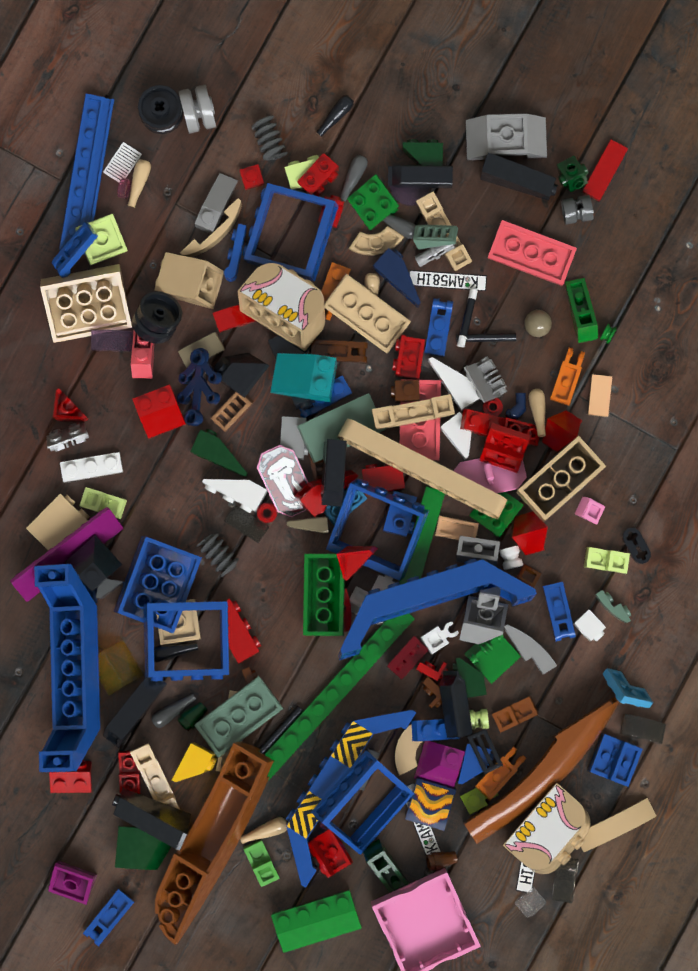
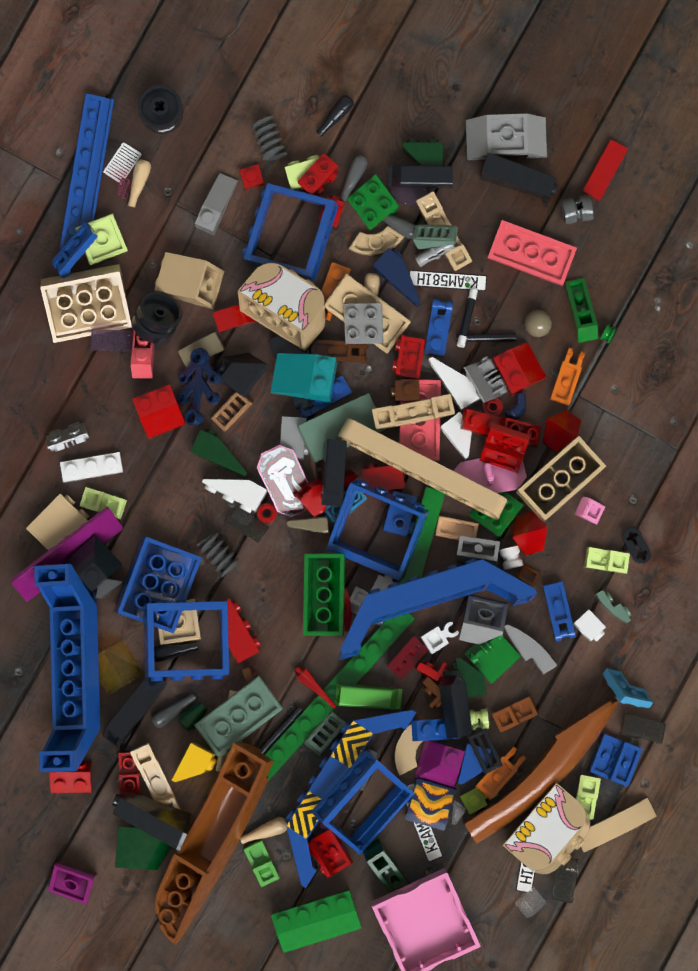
(66, 410): red slope -> none
(109, 916): blue plate -> none
(198, 108): light grey wheel -> none
(232, 214): tan slope -> none
(235, 253): blue plate -> none
(308, 680): none -> red piece
(312, 745): none -> sand green slope
(352, 559): red slope -> none
(363, 323): none -> light grey hinge
(368, 696): none -> bright green piece
(440, 860): reddish brown cone -> none
(457, 812): none -> clear slope
(489, 598): light grey slope -> none
(519, 368): none -> red slope
(537, 406): tan piece -> none
(572, 174): dark green brick -> none
(588, 793): none -> yellowish green slope
(600, 395): light nougat tile -> none

